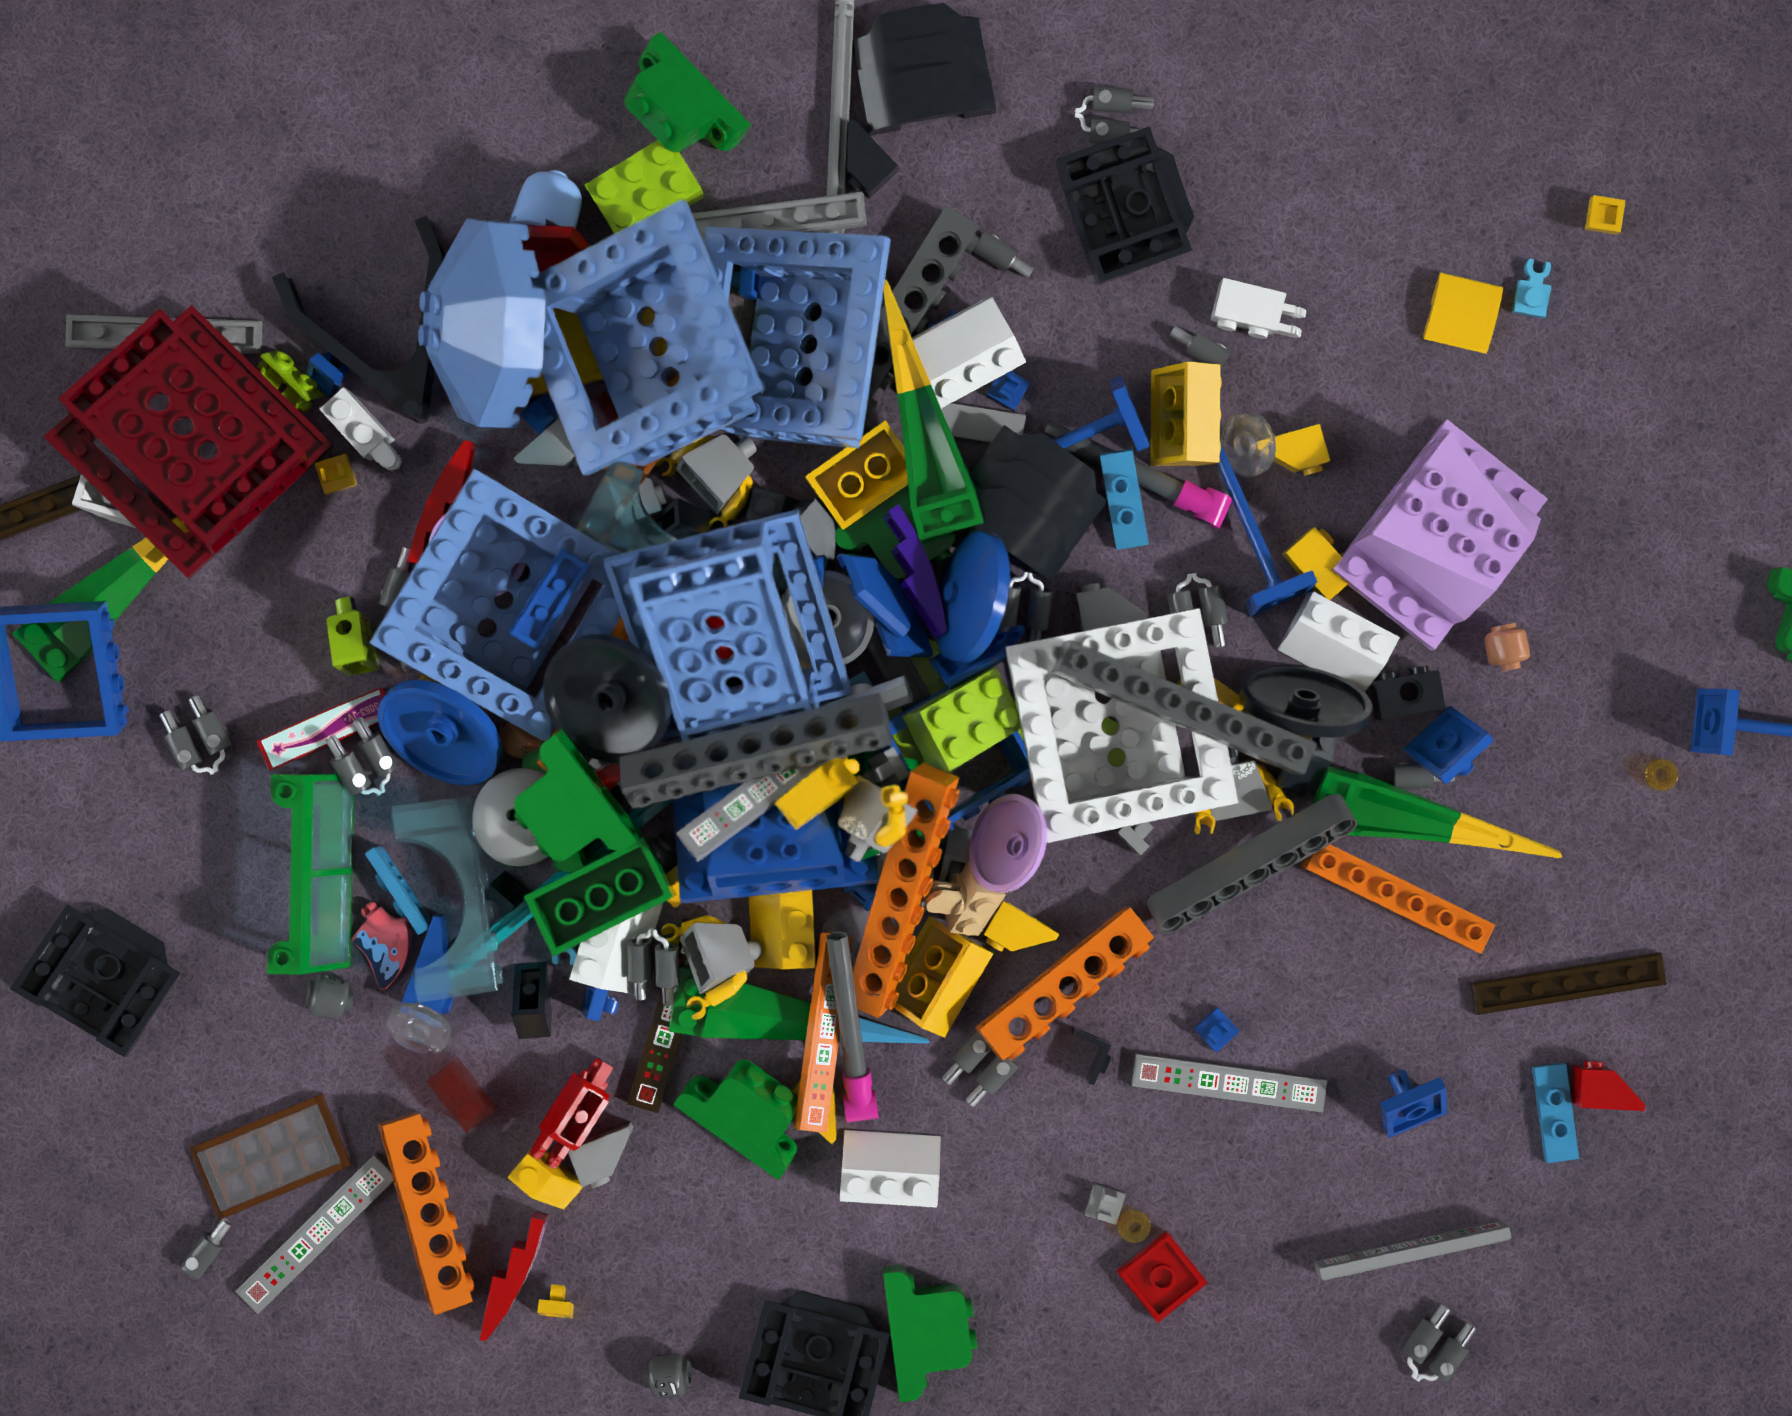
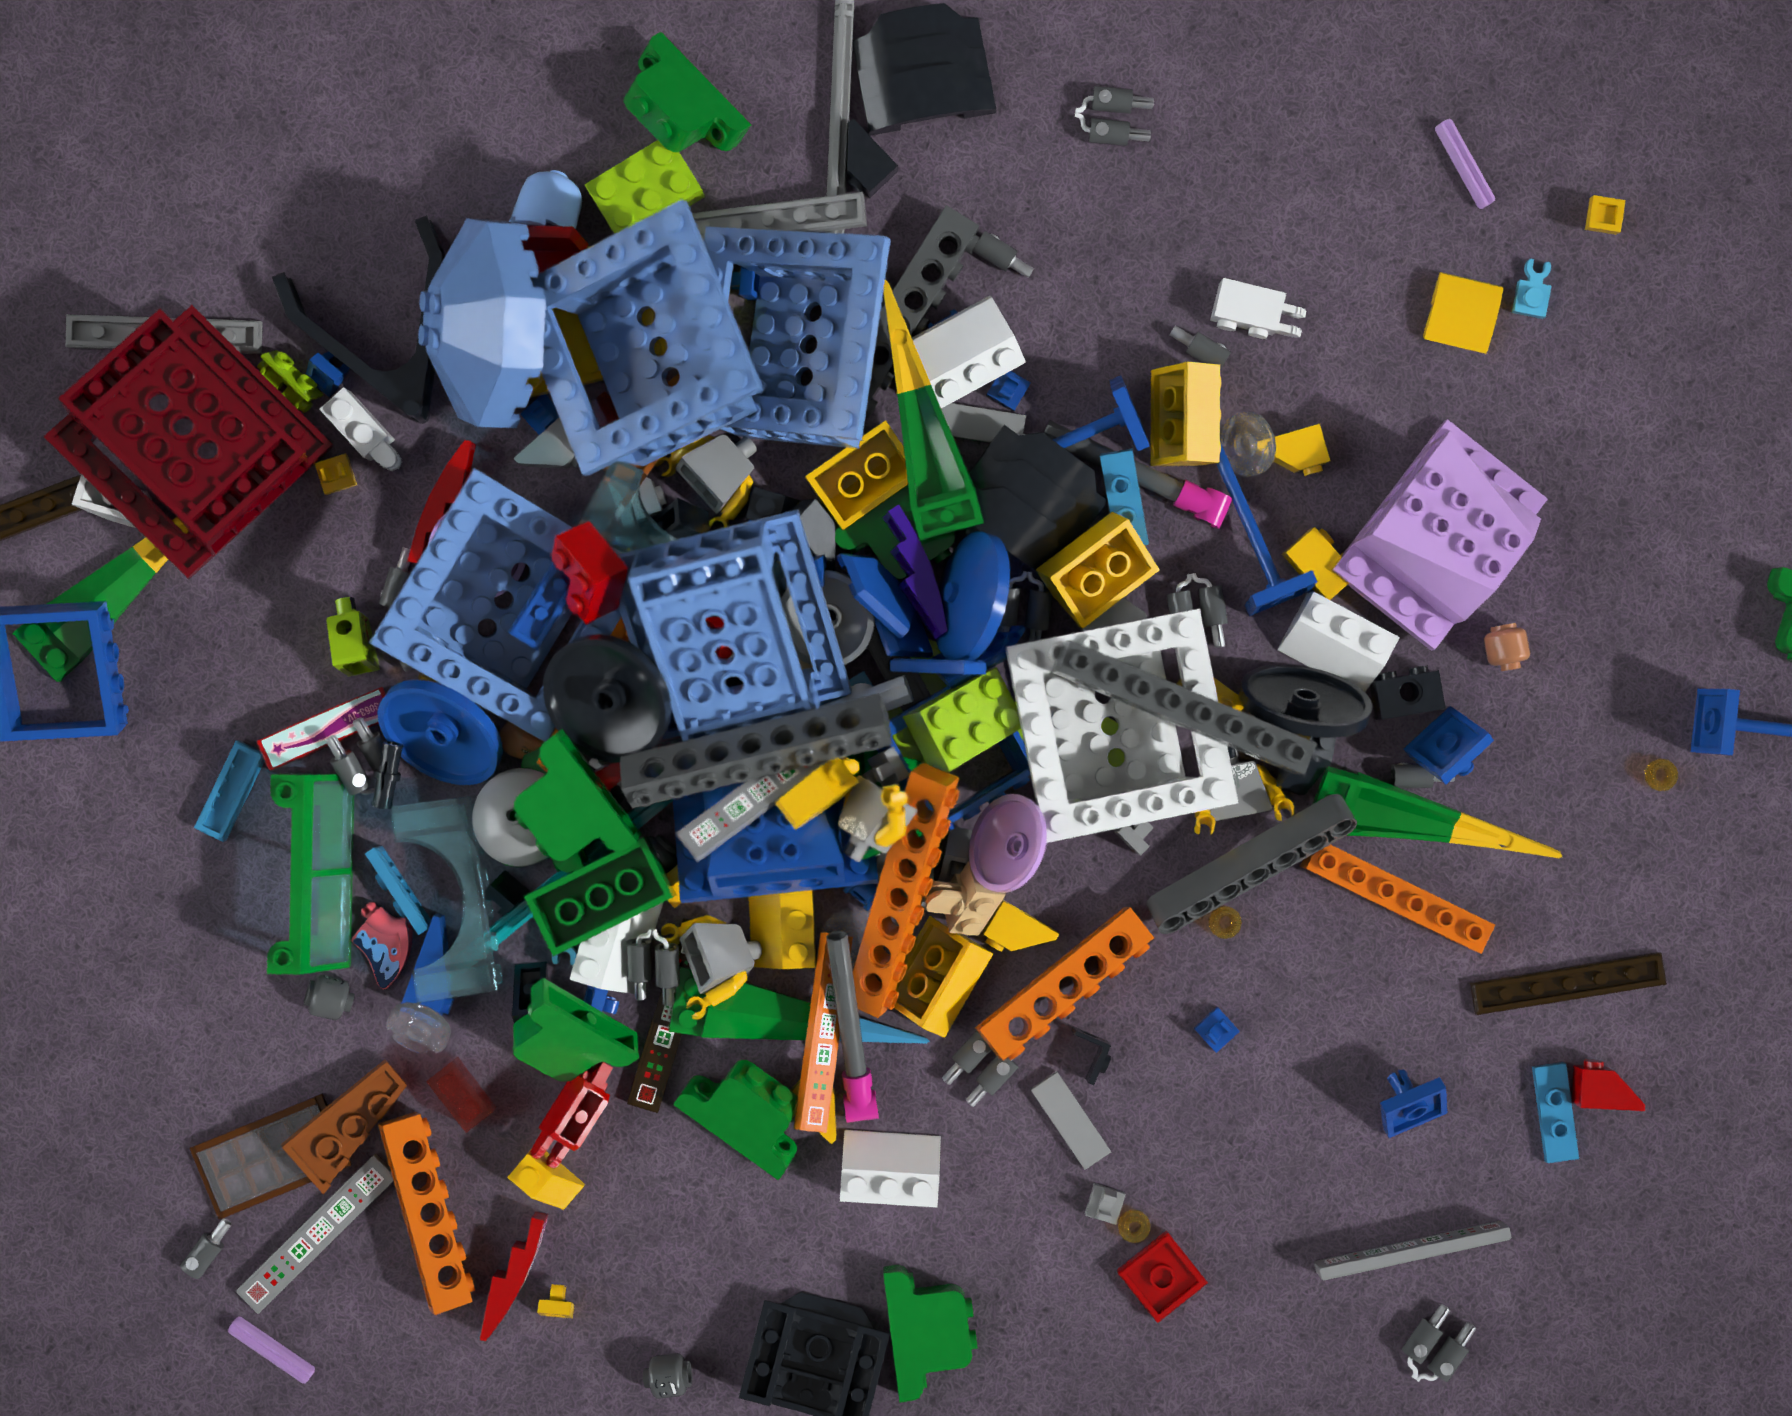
(99, 976): black slope -> none
(182, 744): dark grey piece -> none
(230, 791): none -> dark azure plate
(271, 1350): none -> lavender axle
(335, 1133): none -> dark orange wing
(387, 775): none -> black pin
(569, 1036): none -> green brick
(594, 571): none -> red brick
(600, 1155): light grey slope -> none
(938, 666): none -> blue tile
(1070, 1120): none -> light grey tile
(1098, 569): none -> yellow slope
(1126, 204): black slope -> none
(1229, 1082): light grey tile -> none
(1230, 931): none -> clear yellow plate
(1464, 163): none -> lavender axle

